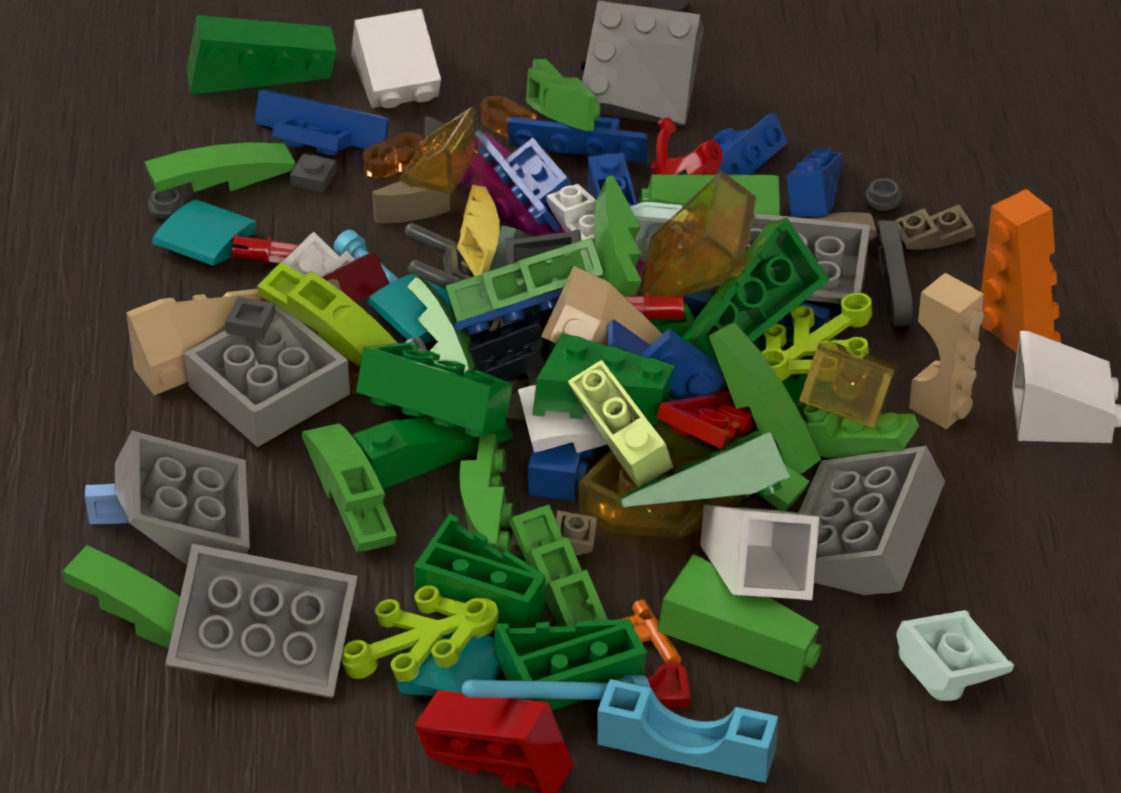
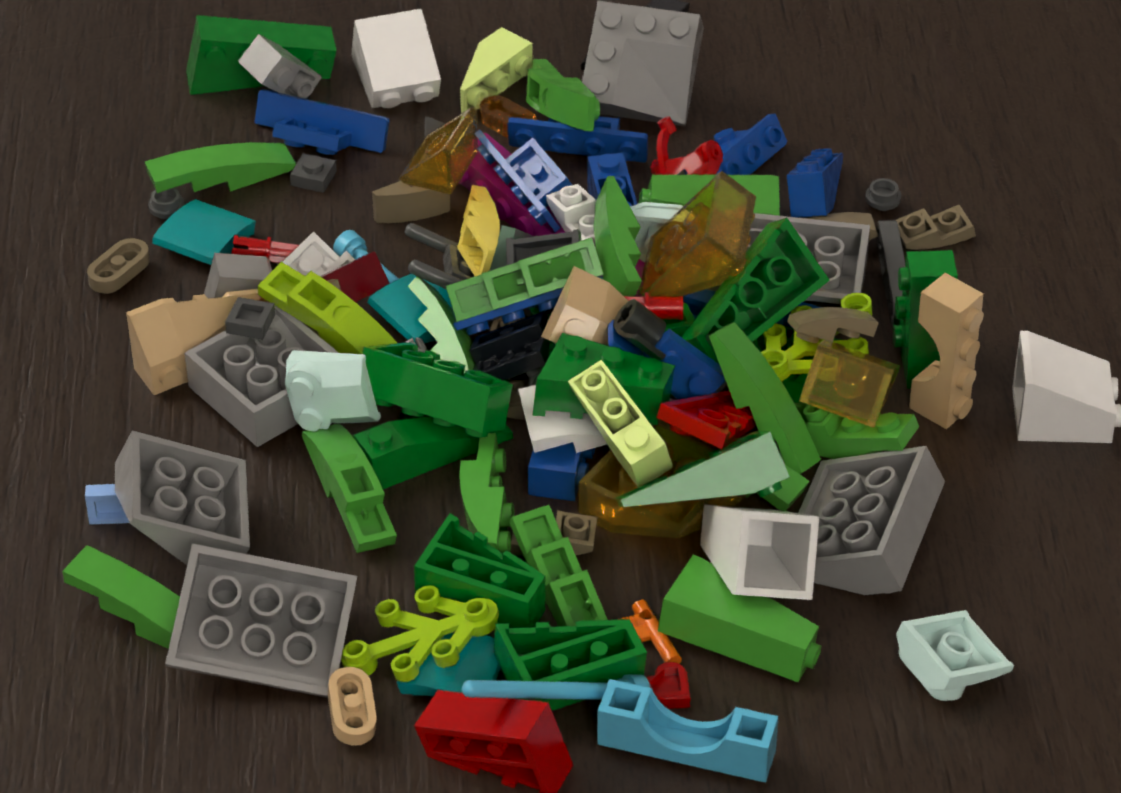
(118, 265): none -> dark tan plate
(235, 273): none -> light grey slope
(279, 68): none -> light grey slope
(329, 389): none -> light aqua slope
(352, 709): none -> tan plate
(391, 155): clear orange beam -> none
(495, 66): none -> yellowish green slope
(640, 328): none -> pearl dark grey panel
(823, 323): none -> dark tan slope
(915, 343): none -> green wedge
(1019, 270): orange wedge -> none

